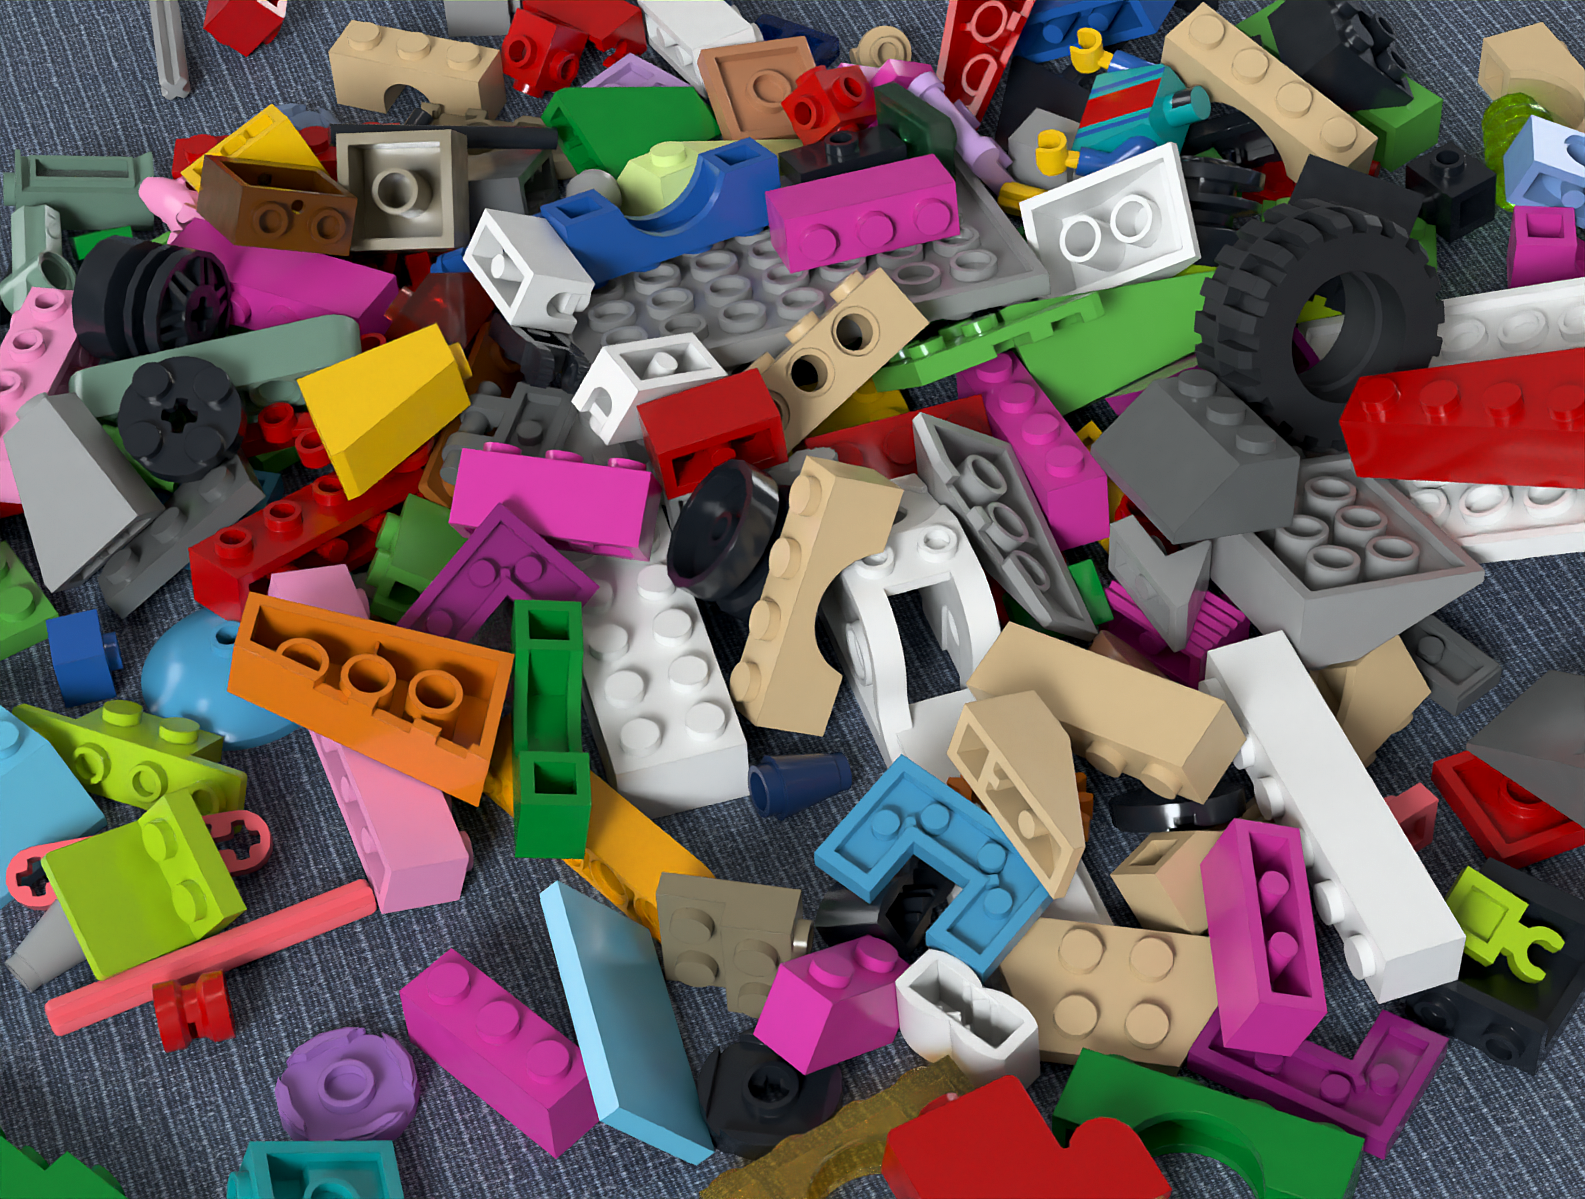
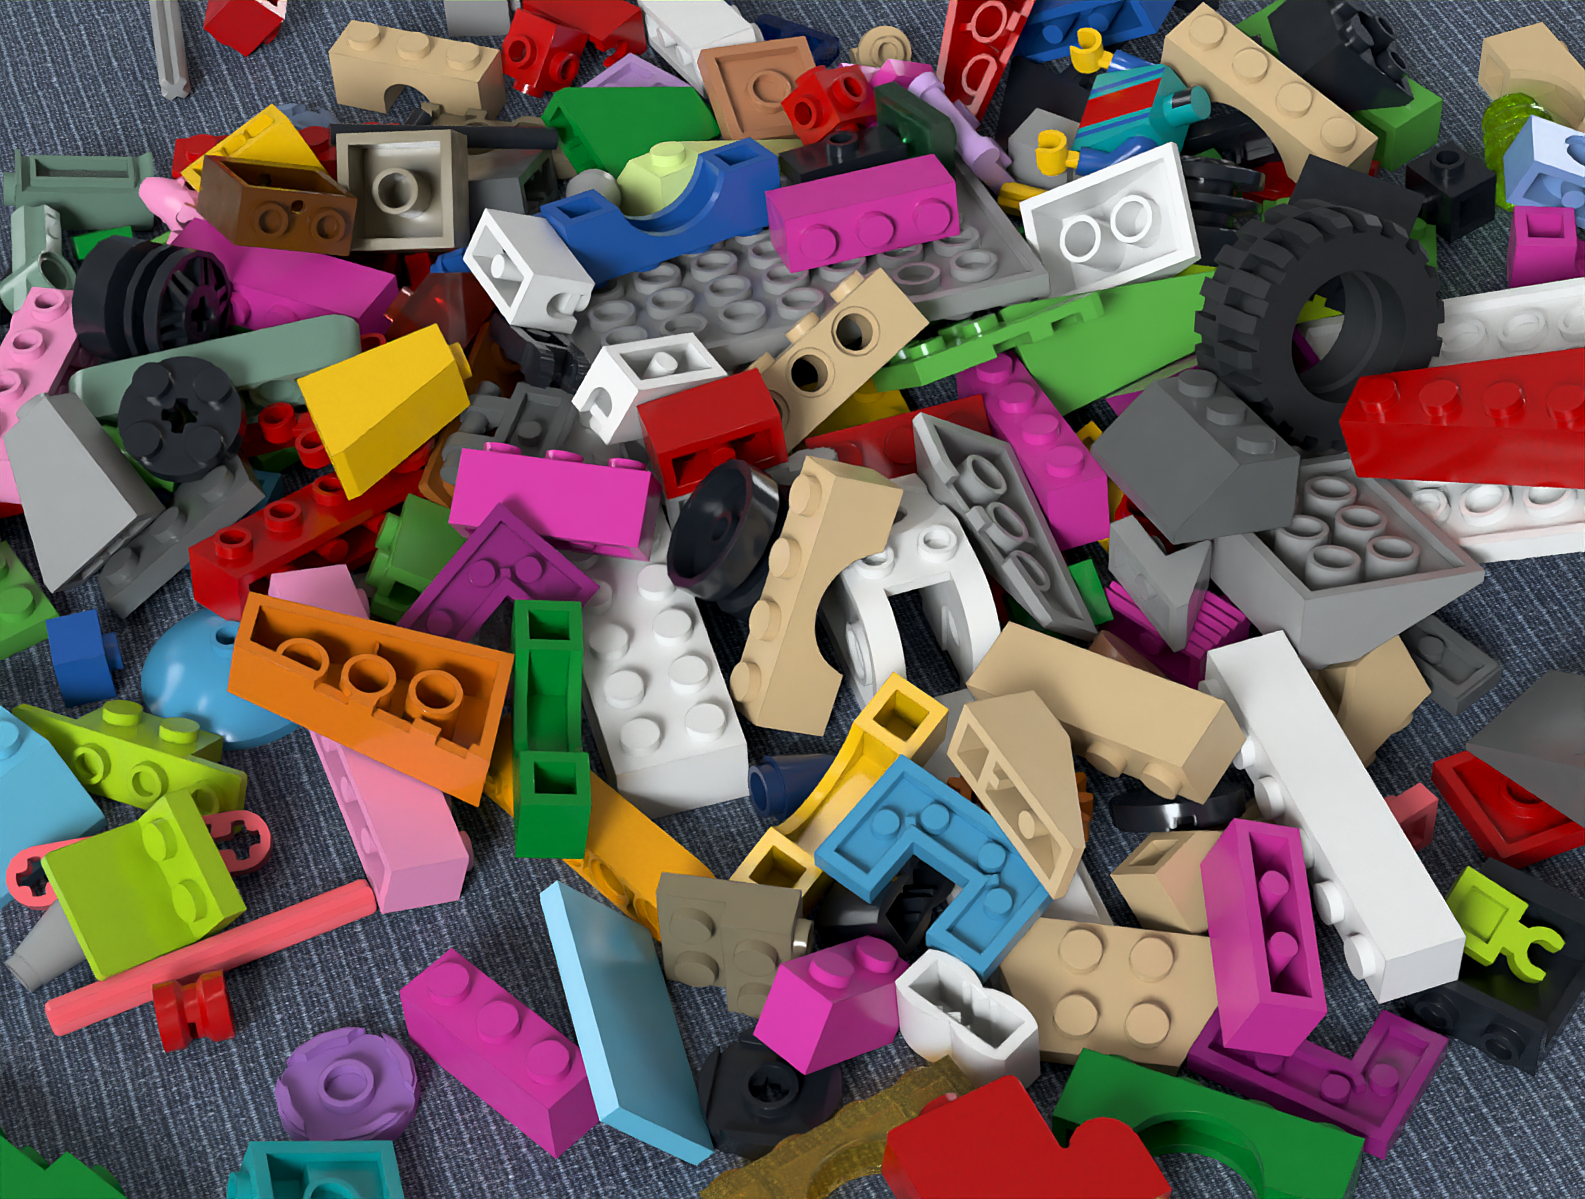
(892, 724): none -> yellow arch

